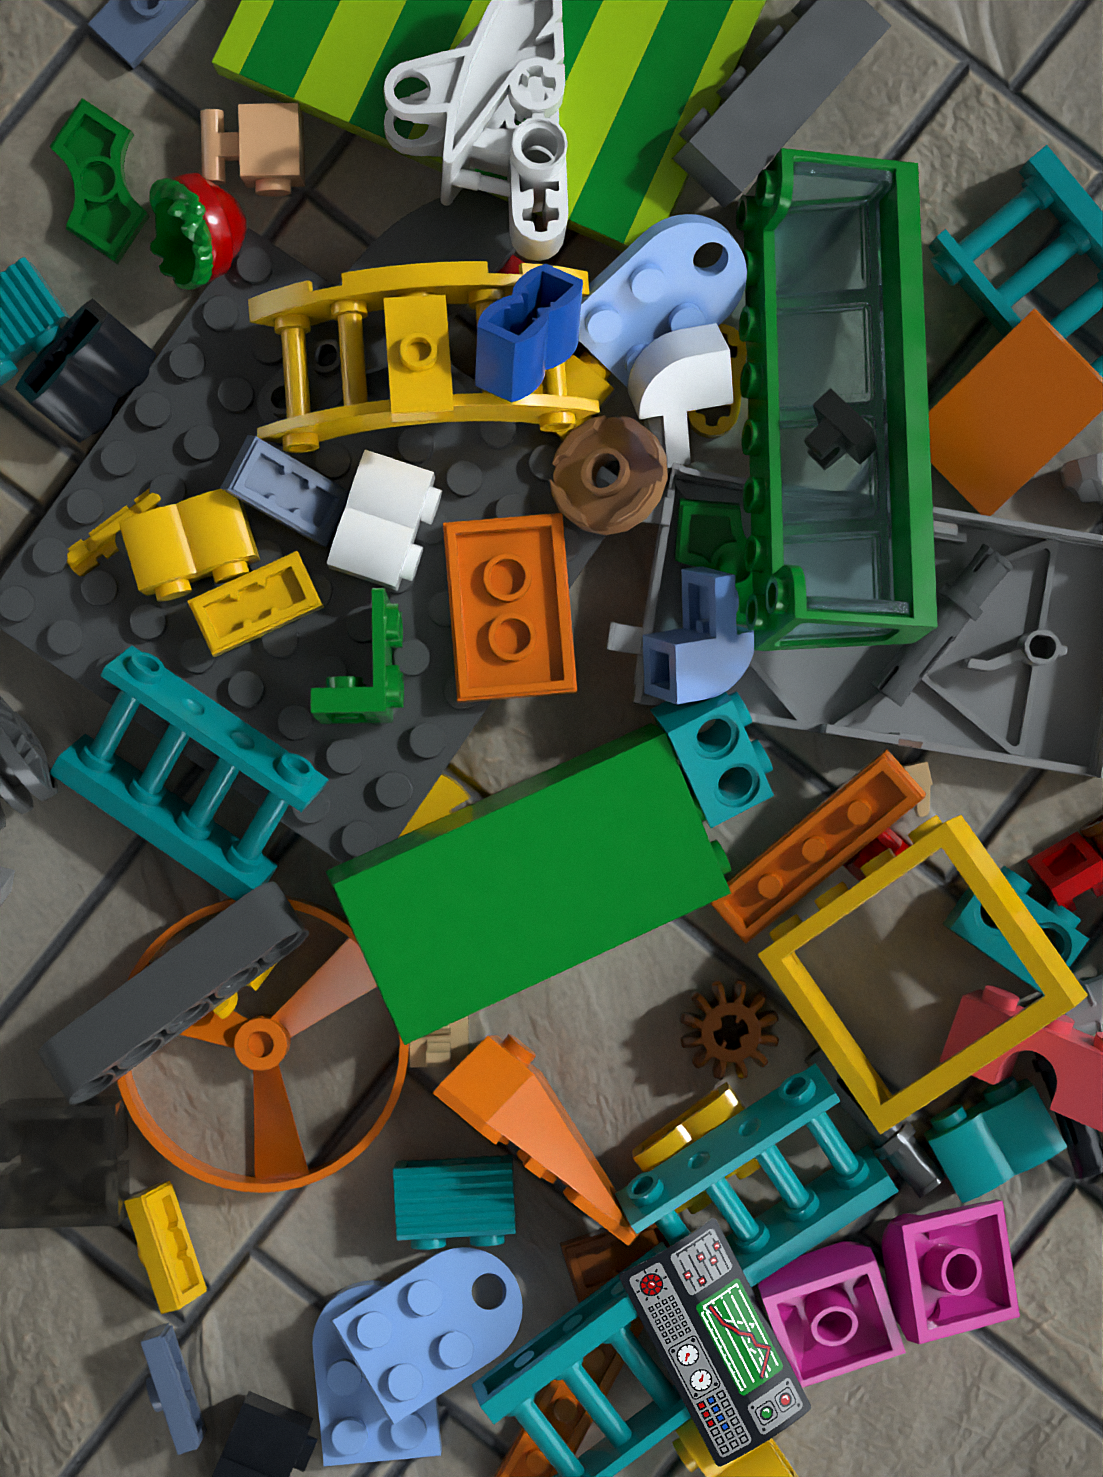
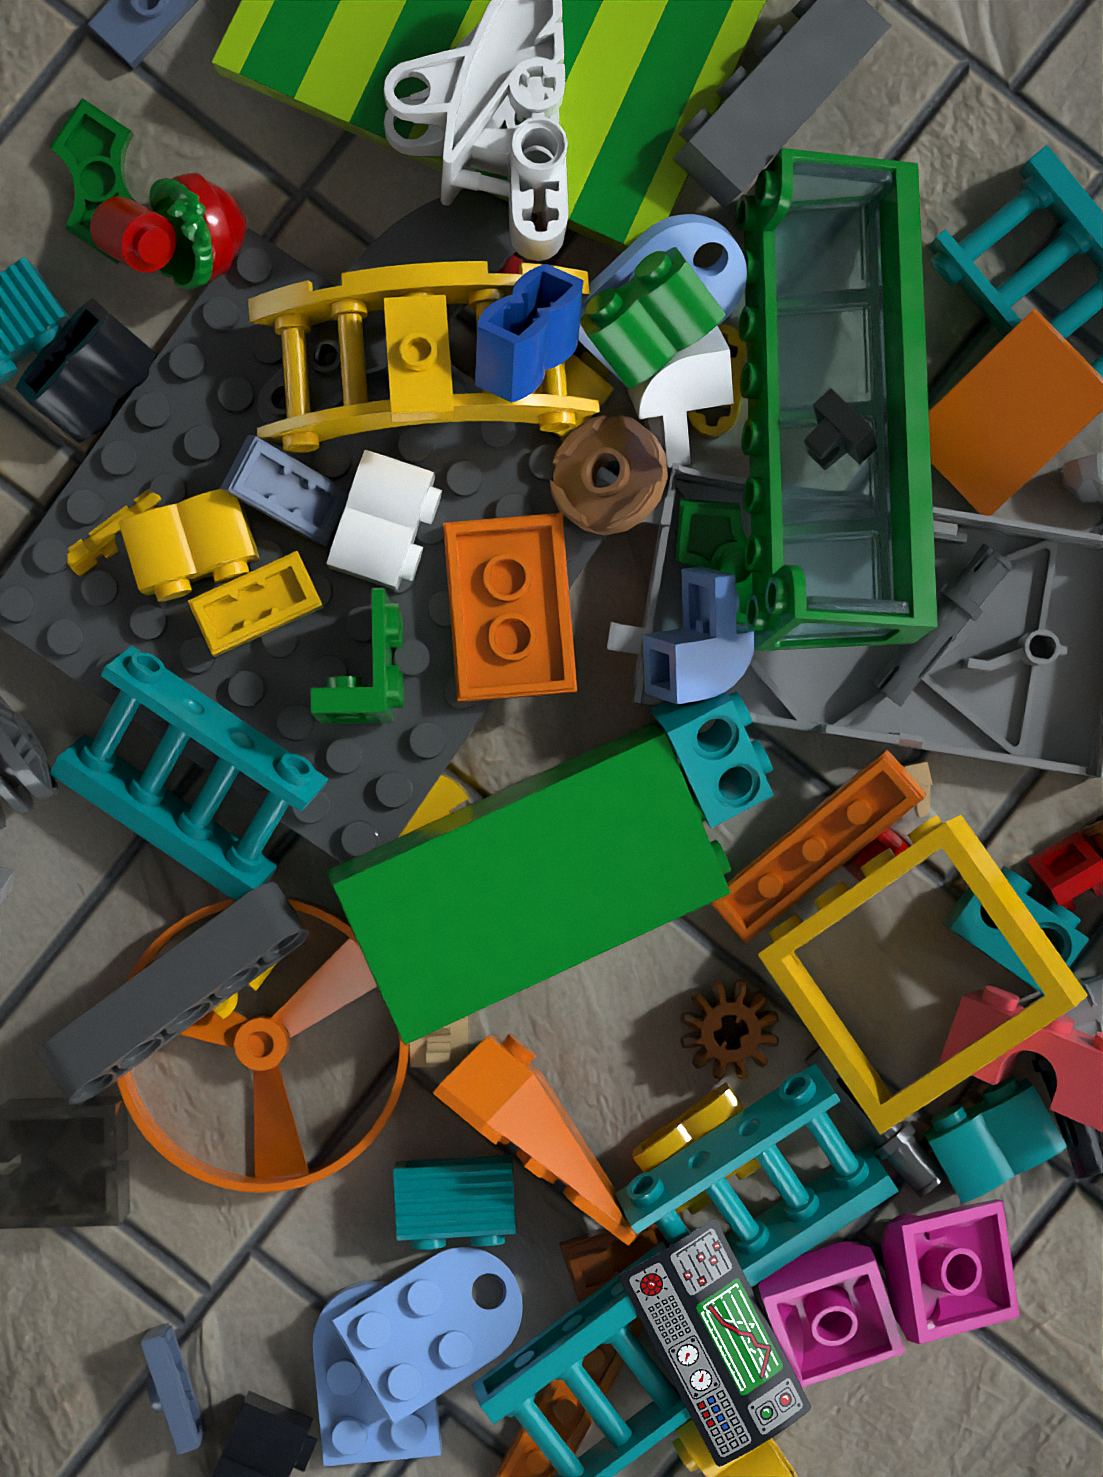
(133, 234): none -> red brick
(165, 1247): yellow plate -> none
(266, 147): light nougat brick -> none
(651, 316): none -> green brick

